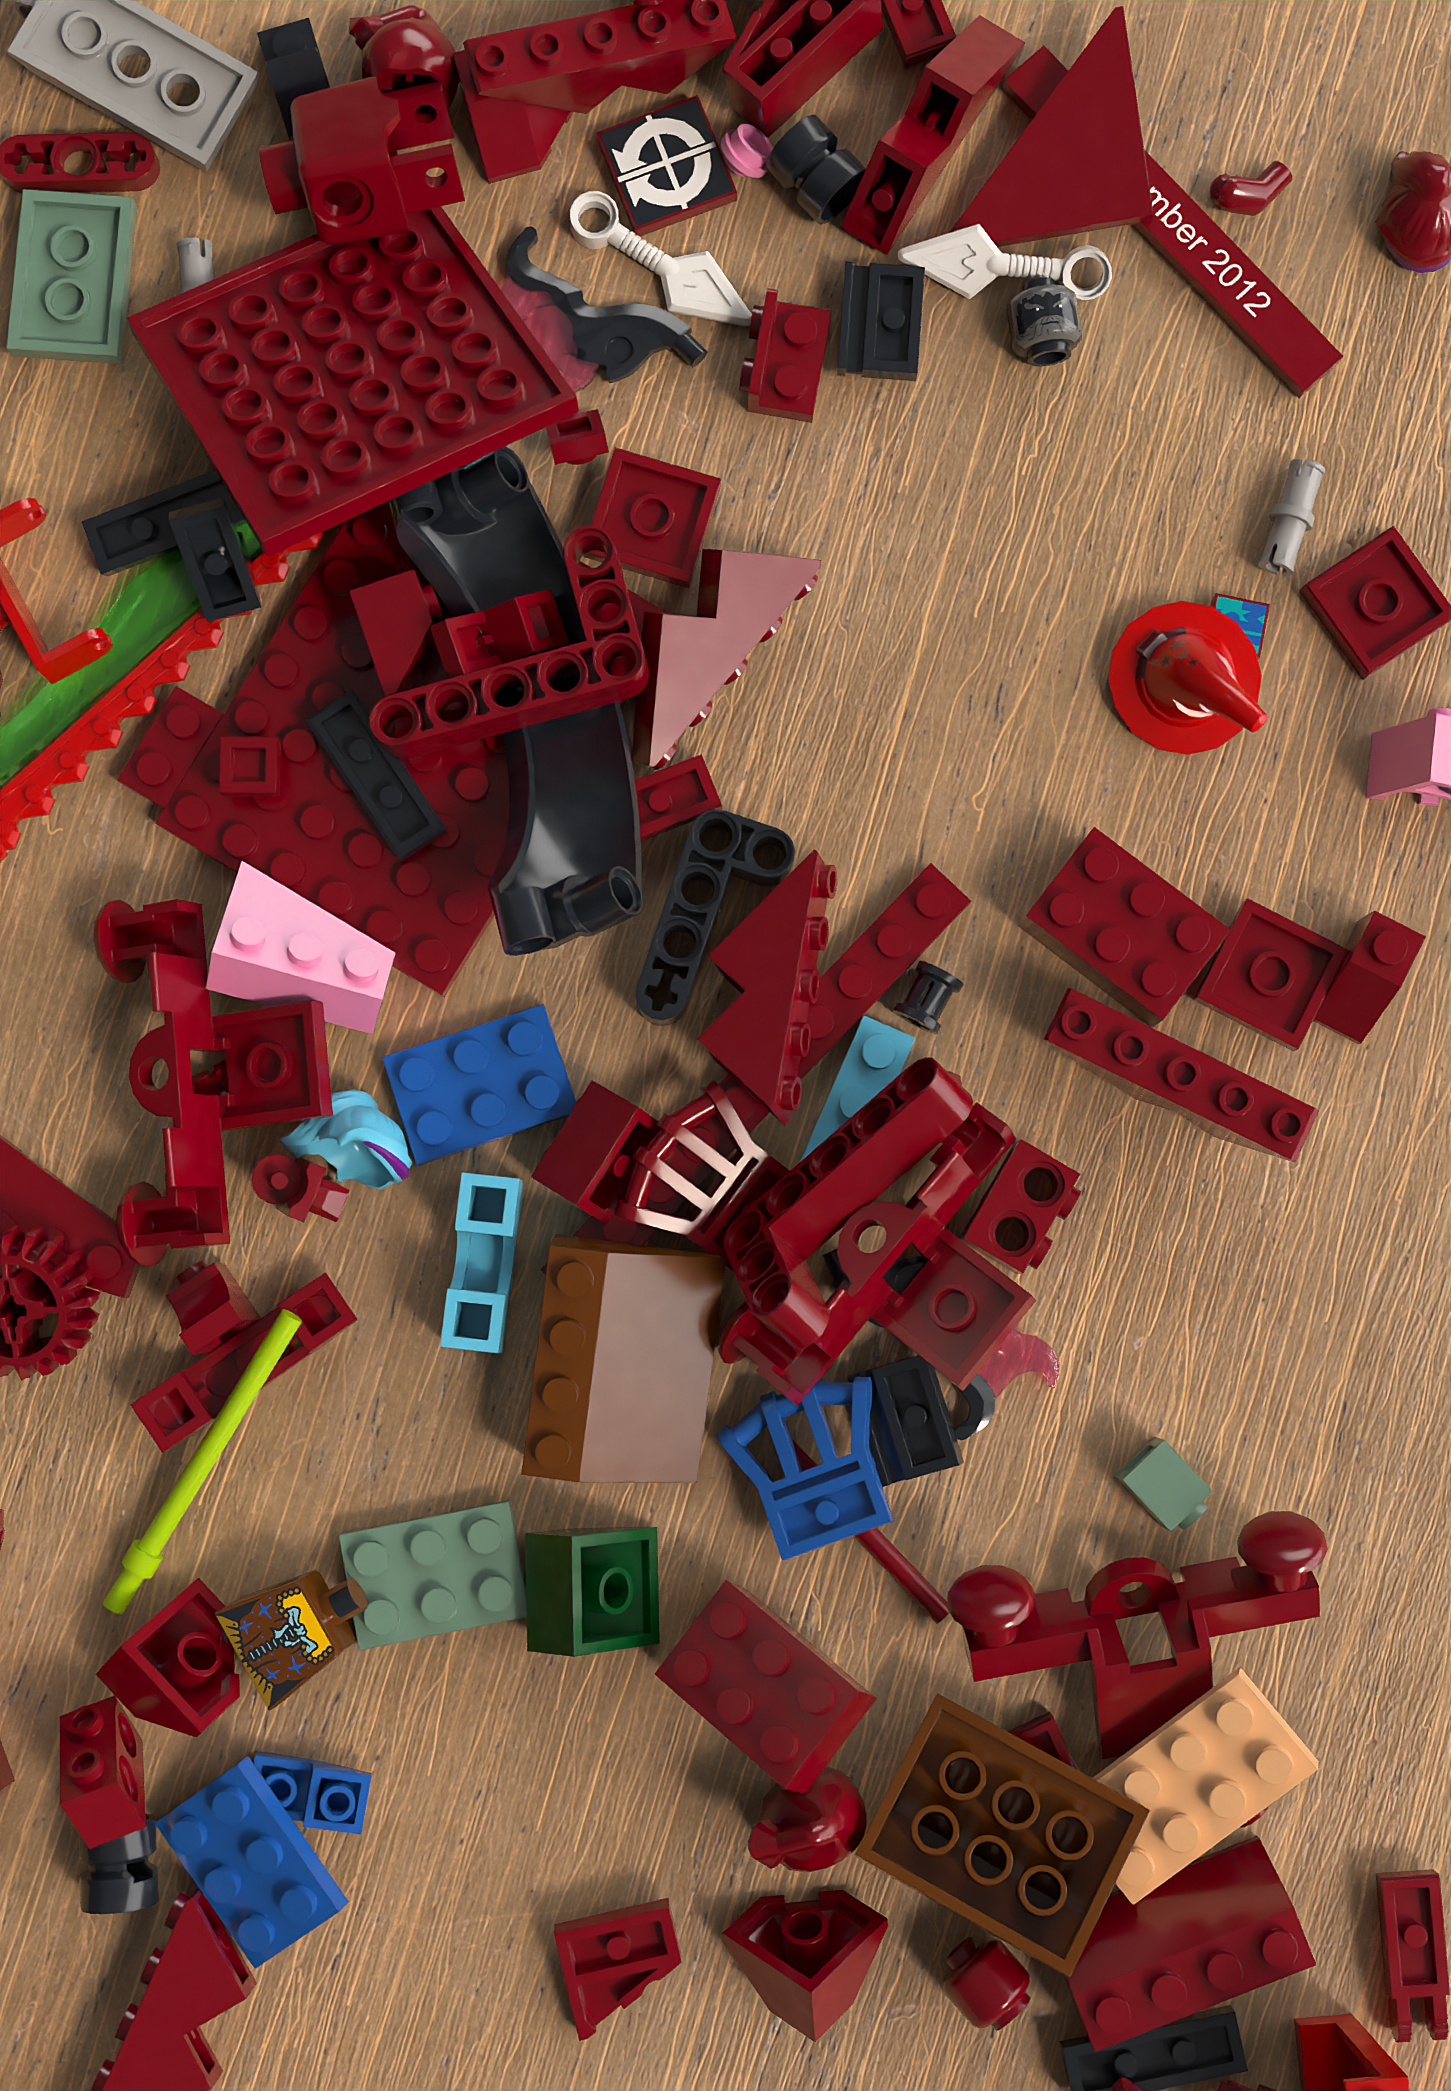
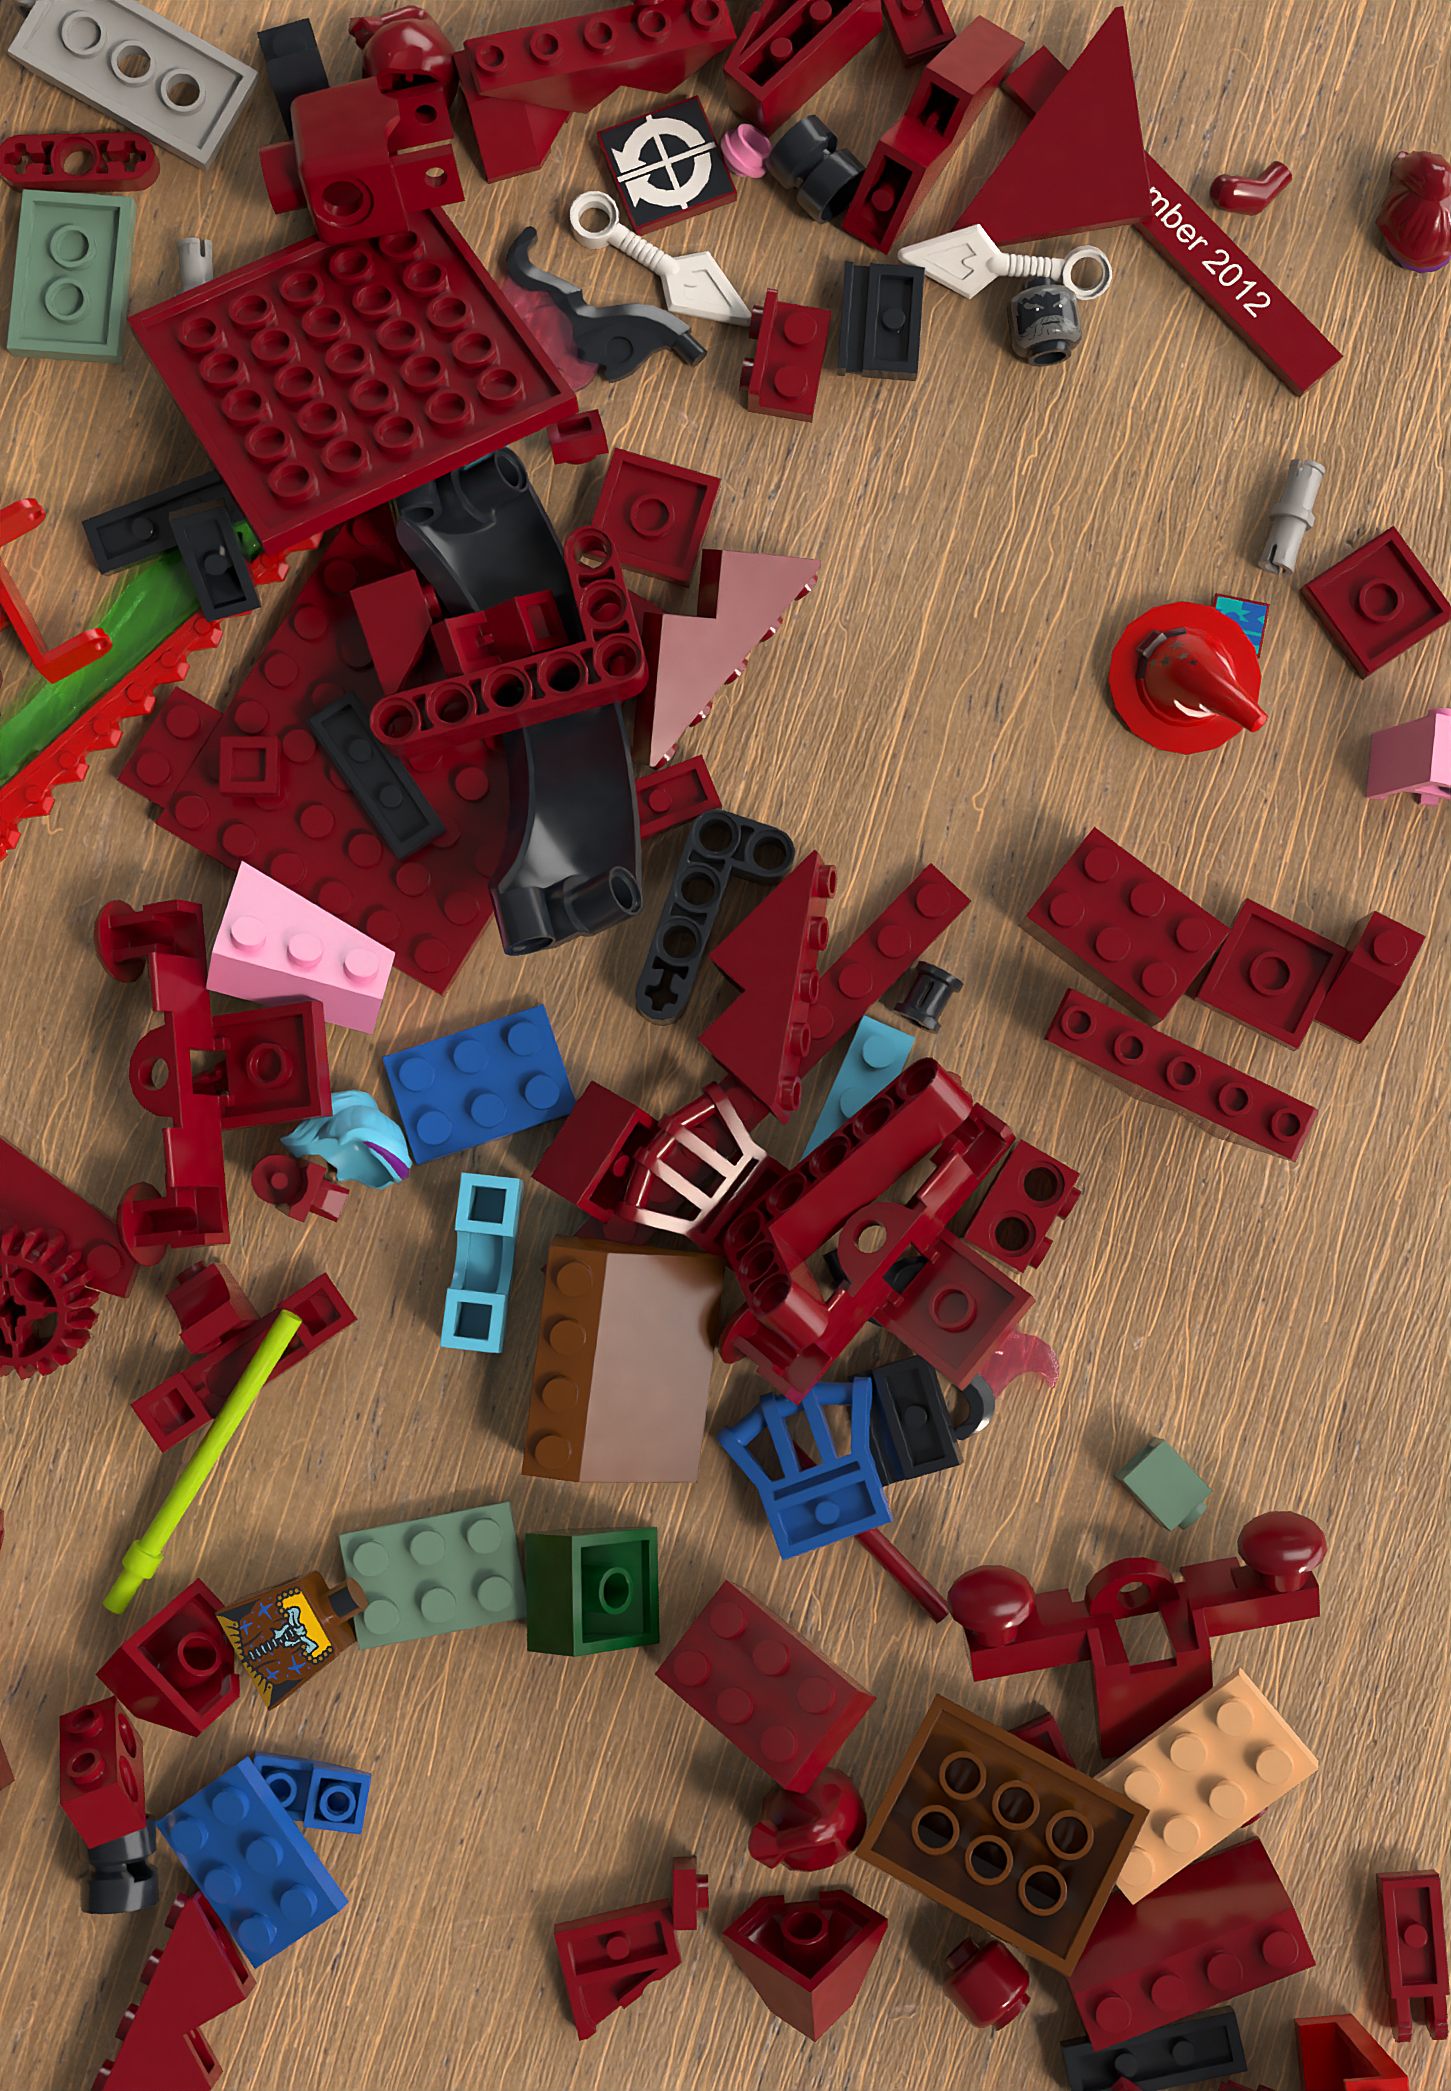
(689, 1893): none -> dark red plate

